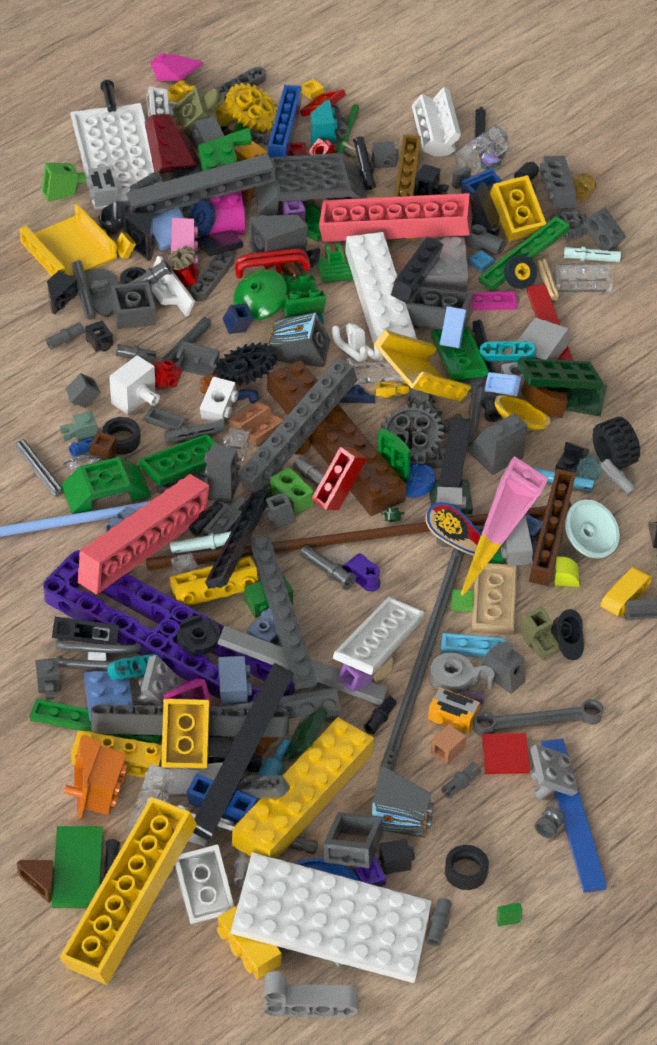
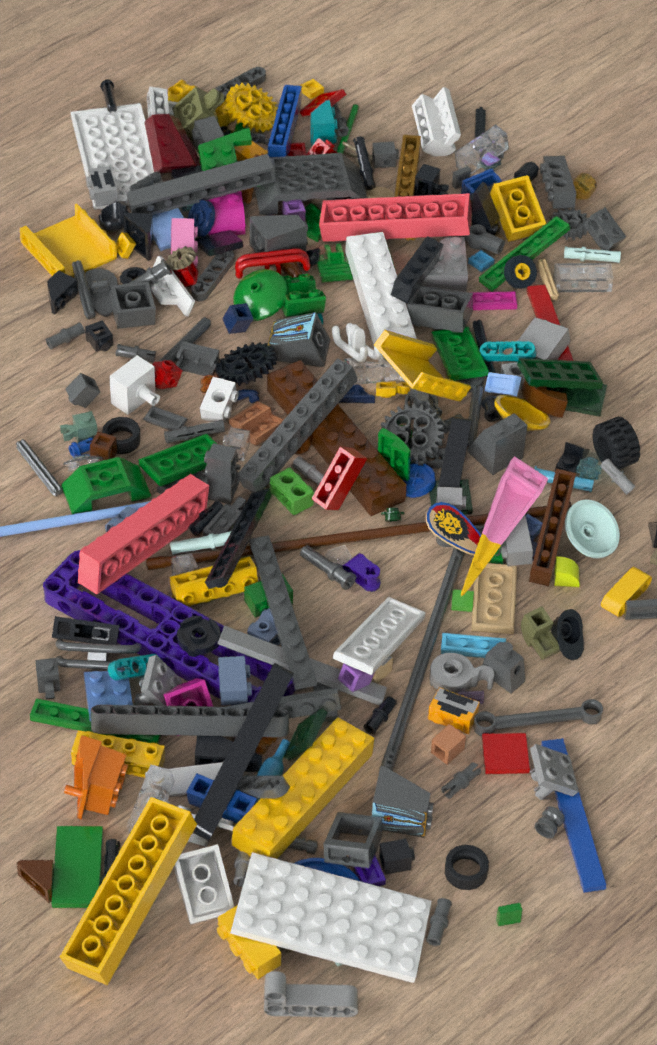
(60, 180): bright green torso -> none
(173, 67): dark pink slope -> none
(185, 734): yellow brick -> none
(280, 510): dark grey brick -> none
(453, 327): light blue tile -> none

